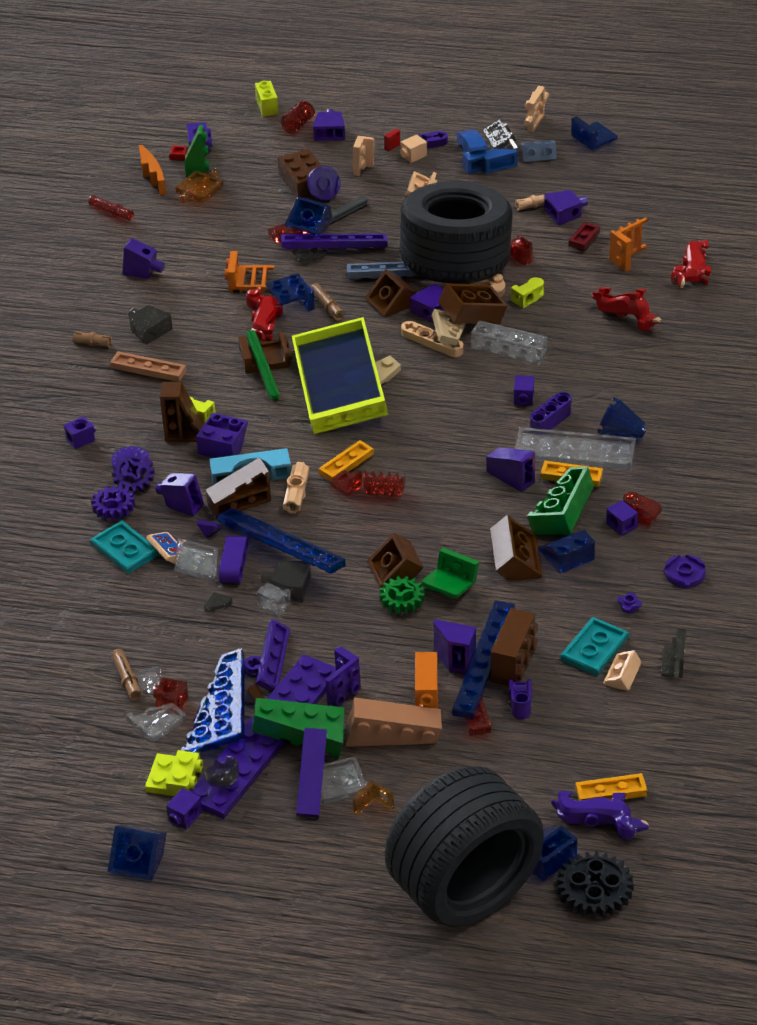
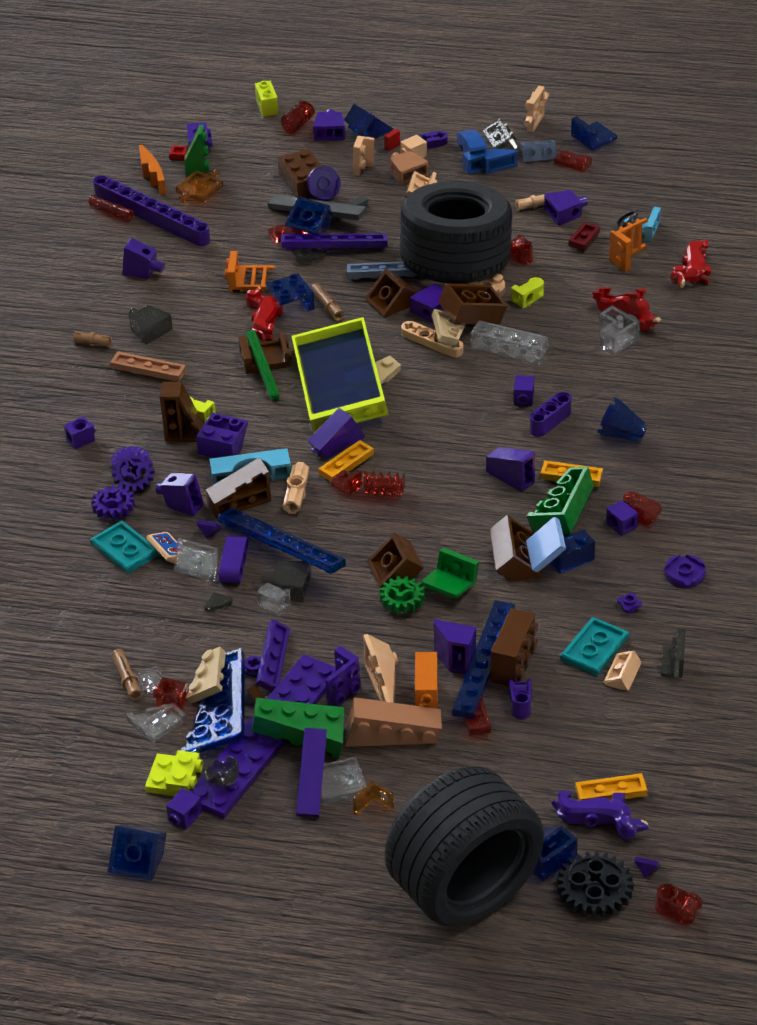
(153, 210): none -> dark purple beam
(207, 676): none -> tan wing
(335, 435): none -> dark purple slope
(338, 210): none -> dark grey tile
(366, 123): none -> clear blue slope
(381, 667): none -> light nougat wedge
(405, 164): none -> nougat torso
(545, 544): none -> light blue tile
(573, 160): none -> clear red plate
(577, 447): clear plate -> none
(617, 330): none -> clear brick
(646, 866): none -> dark purple slope
(648, 228): none -> medium azure piece
(676, 903): none -> clear red piece

